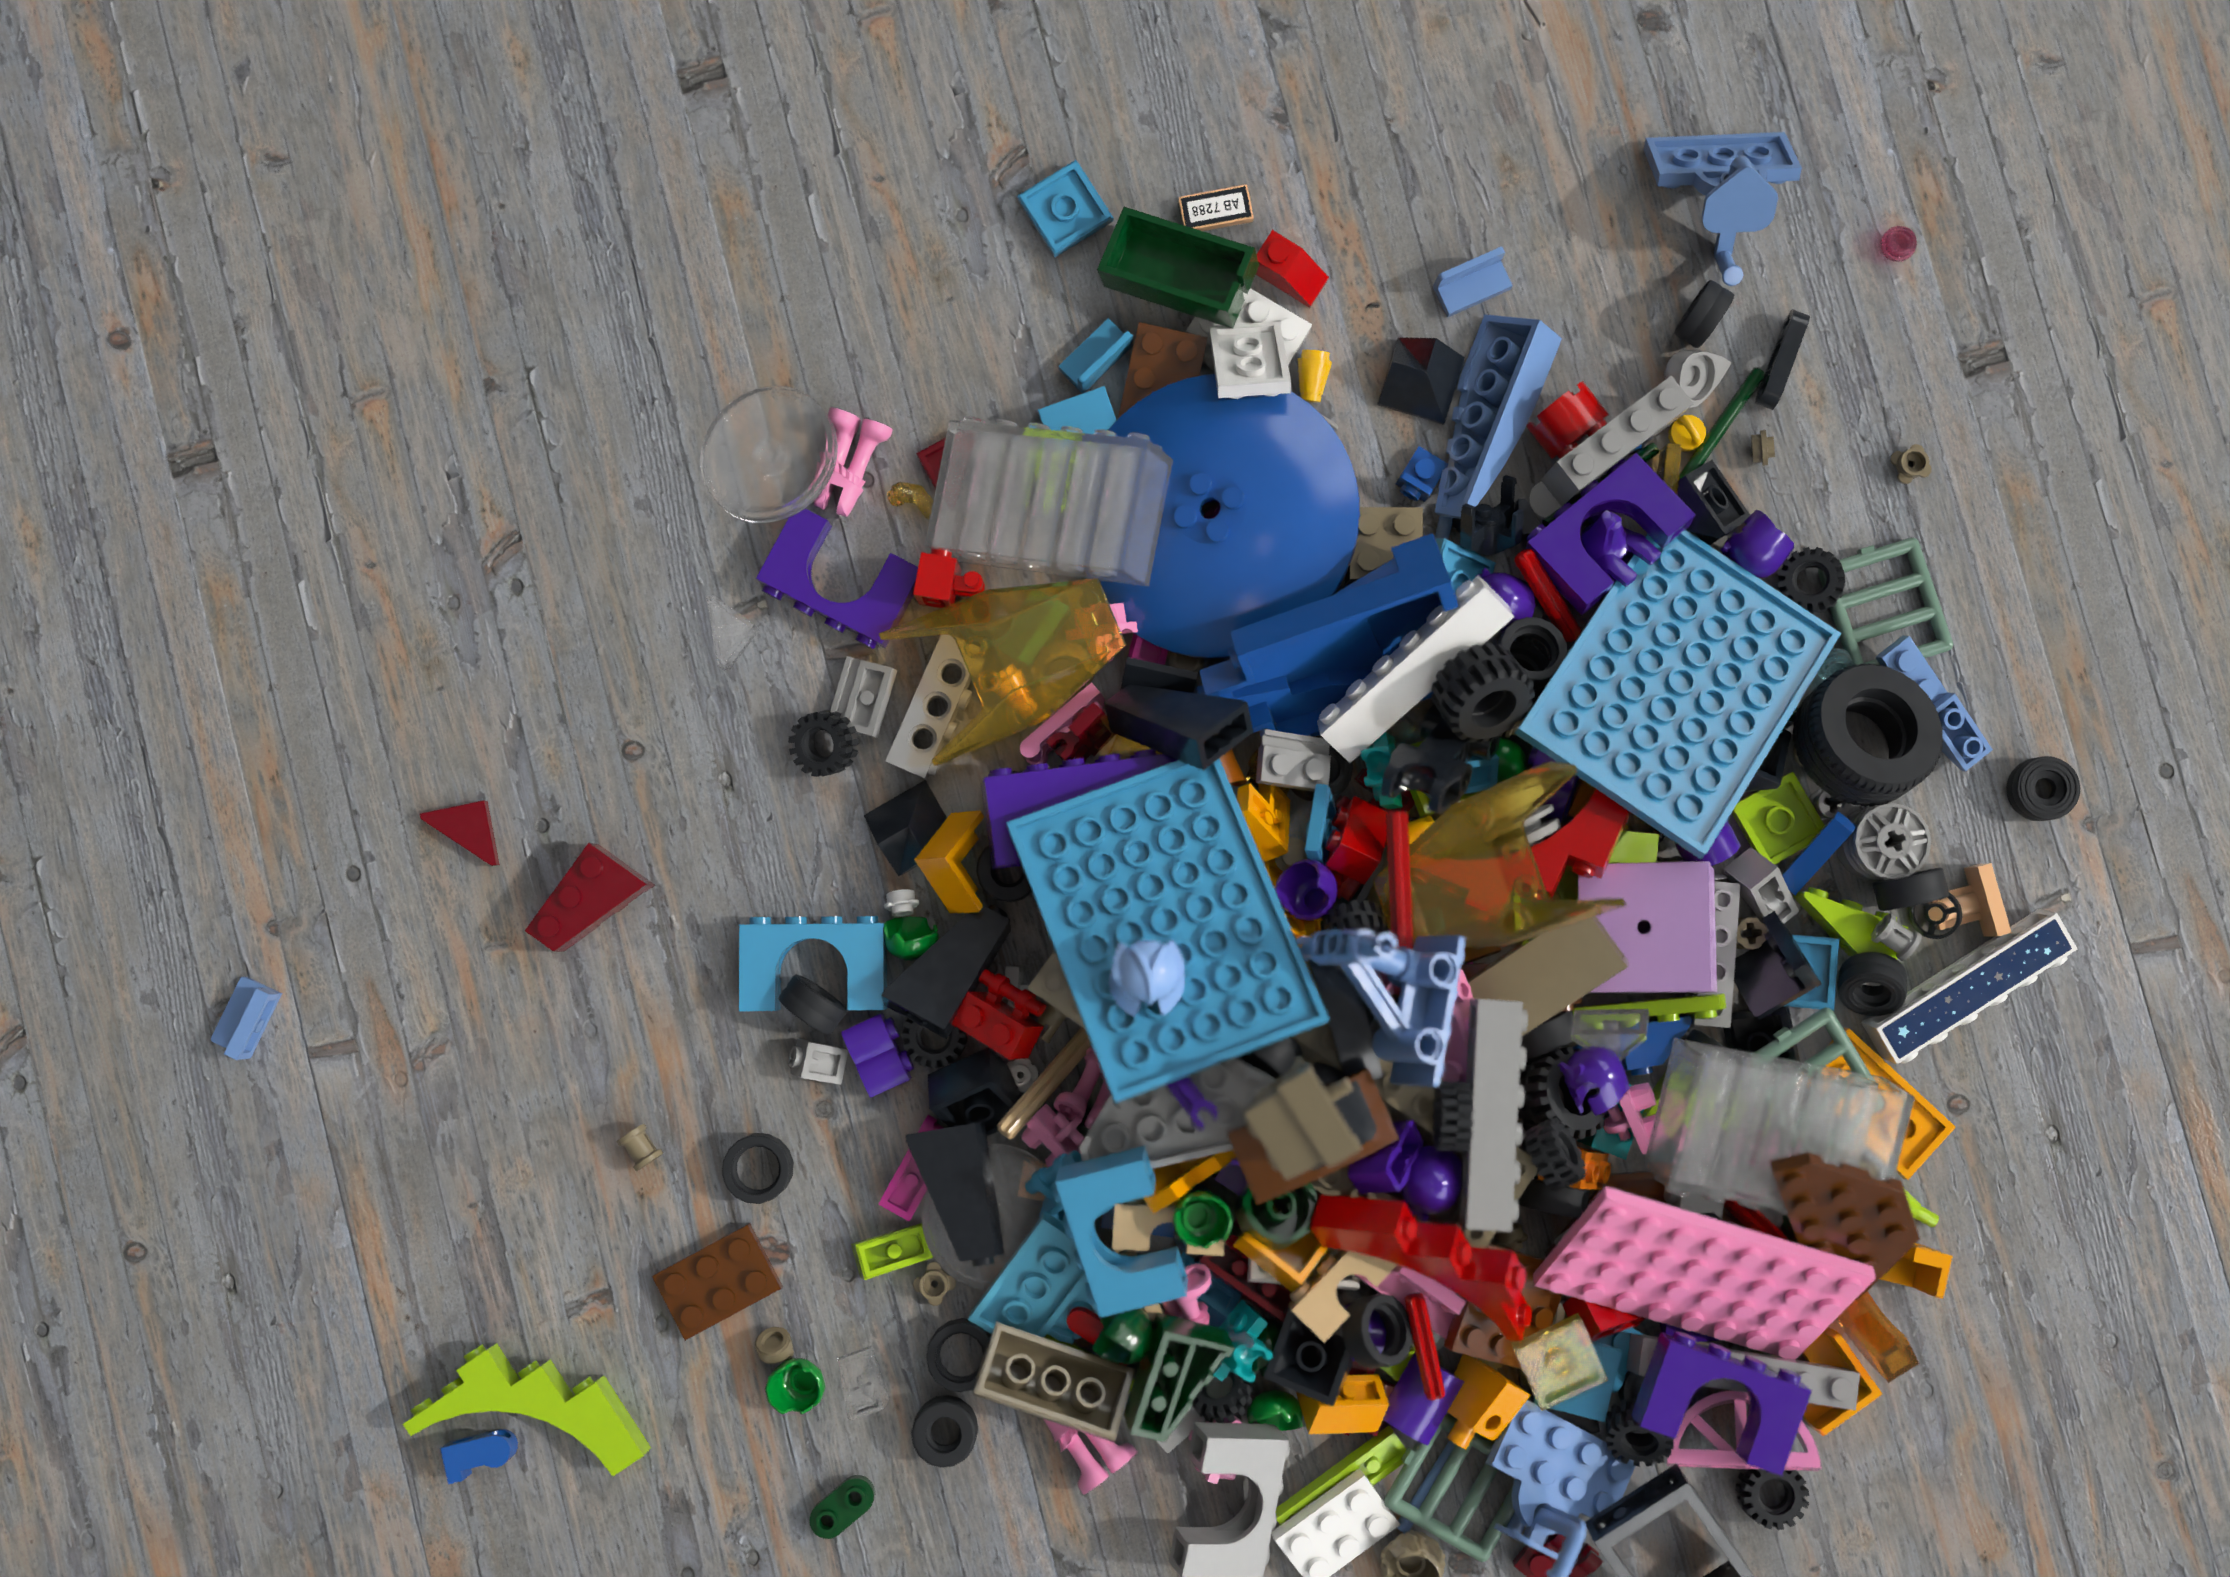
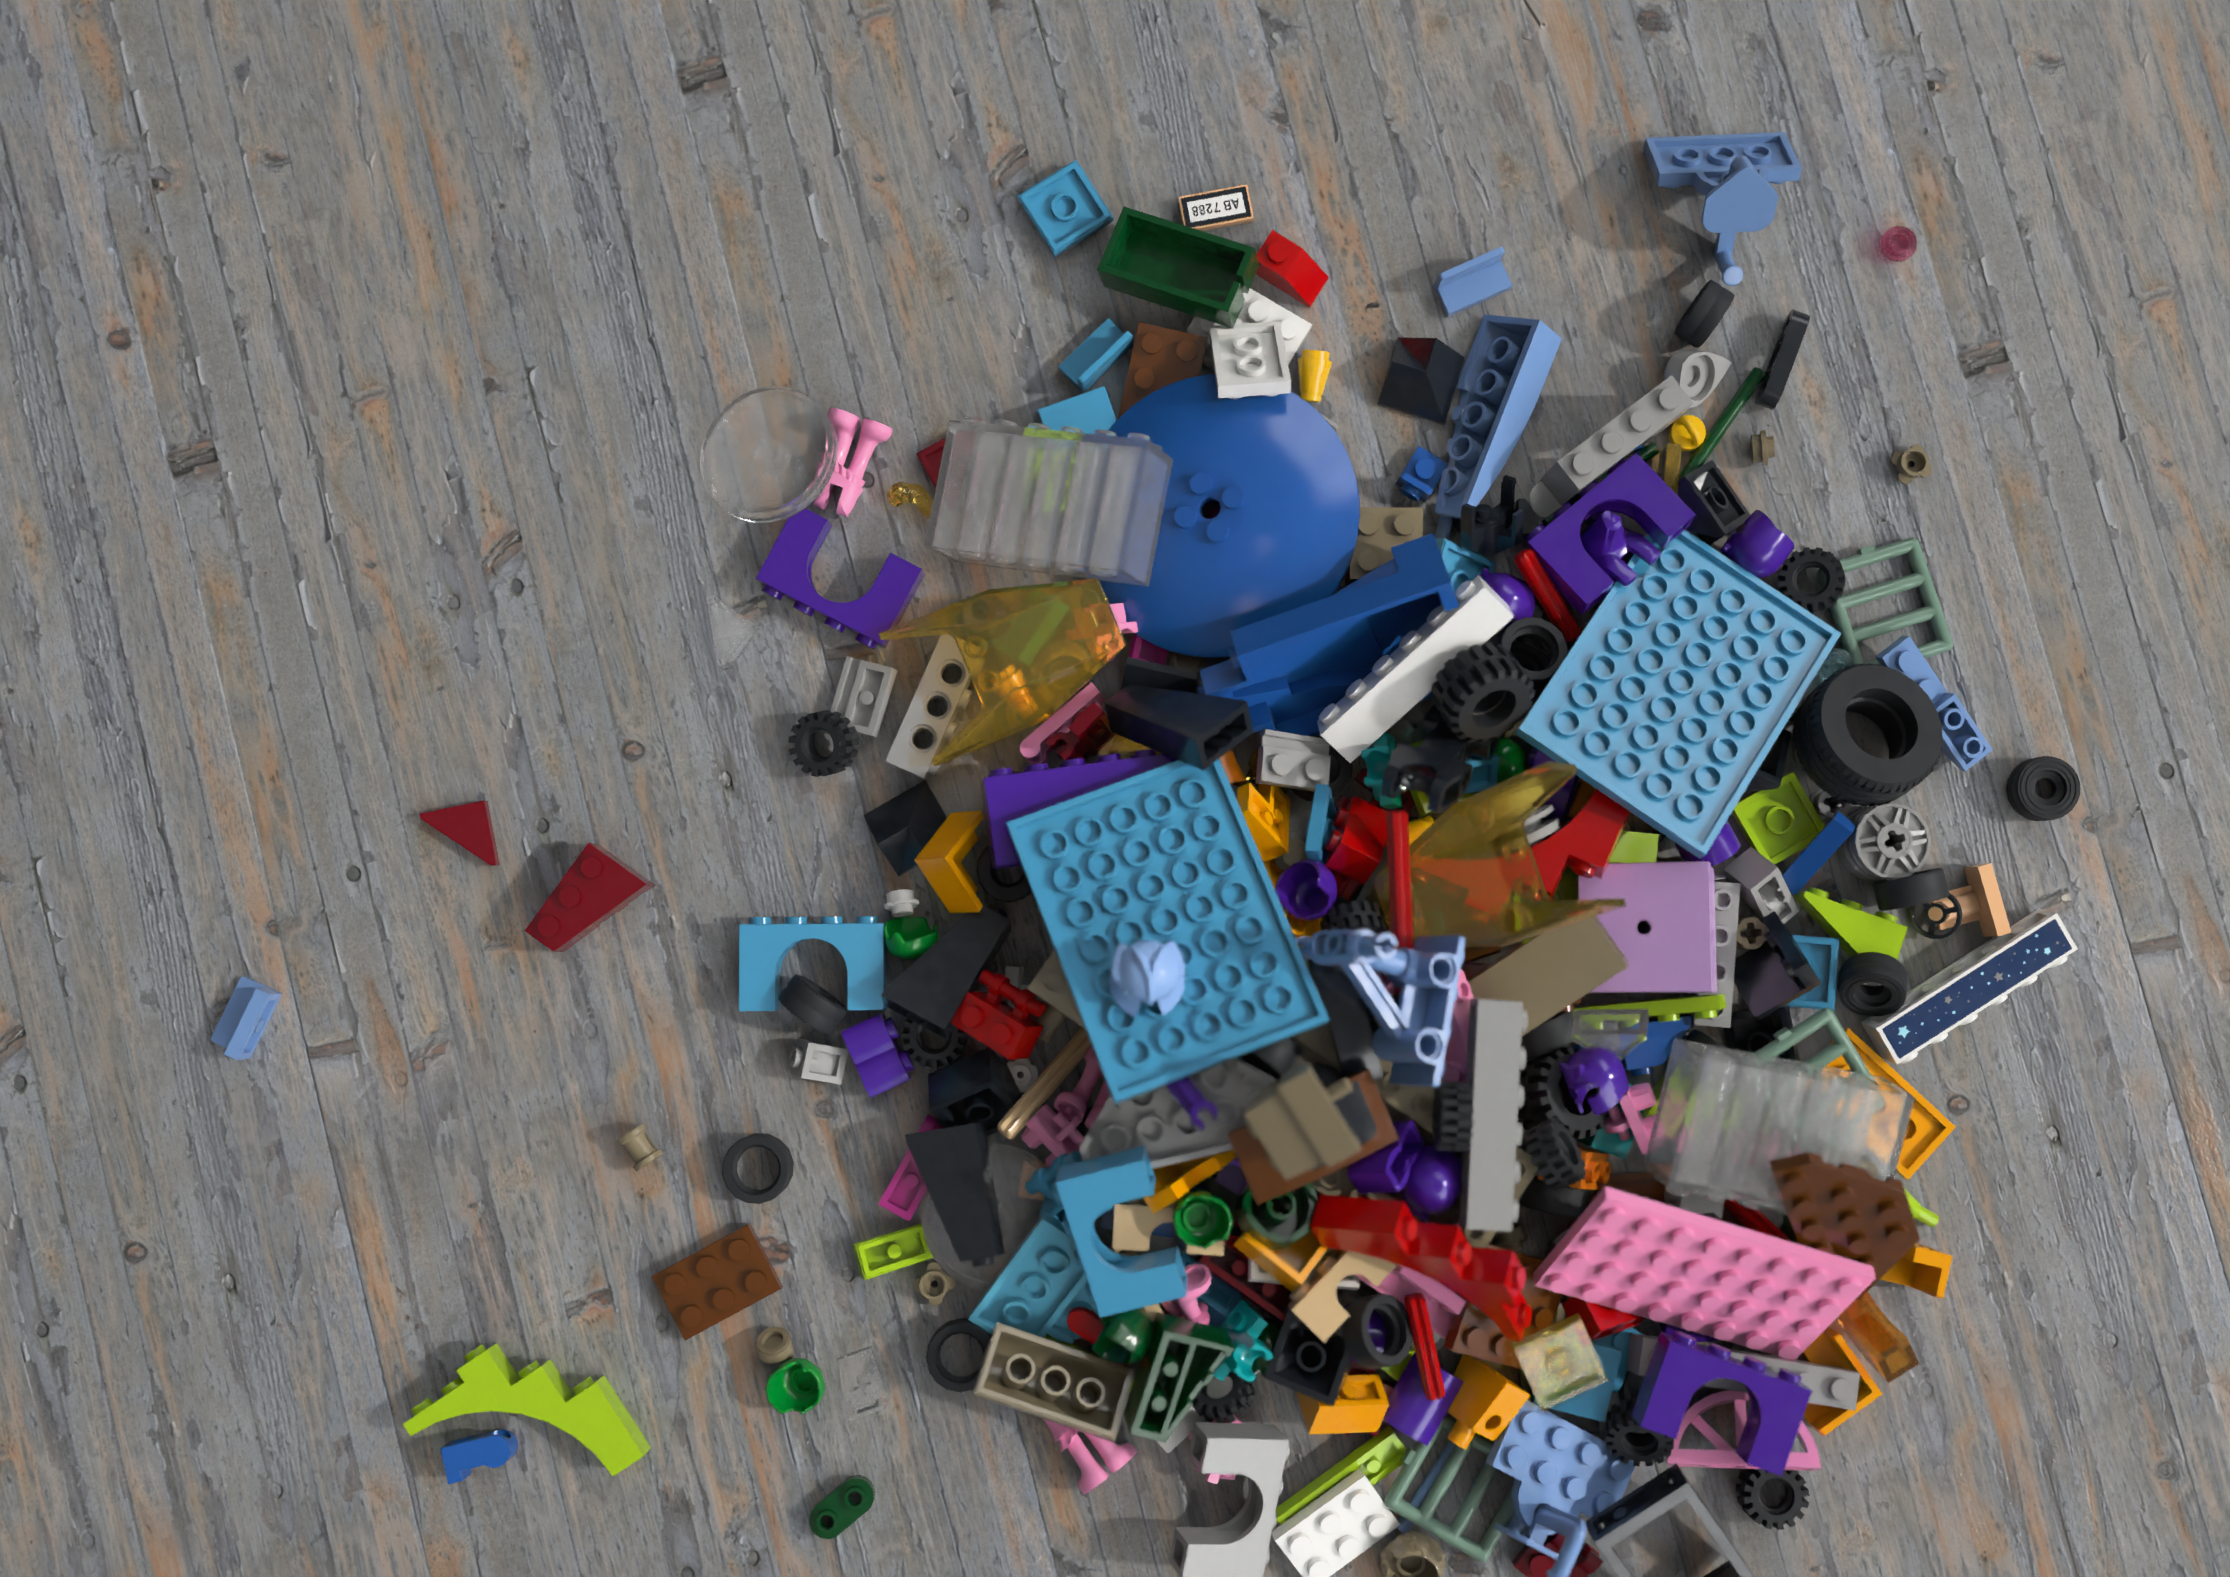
(936, 1453): black tyre -> none
(941, 580): red brick -> none
(1276, 1408): green hair -> none
(1568, 421): red brick -> none
(1896, 937): light grey bush -> none

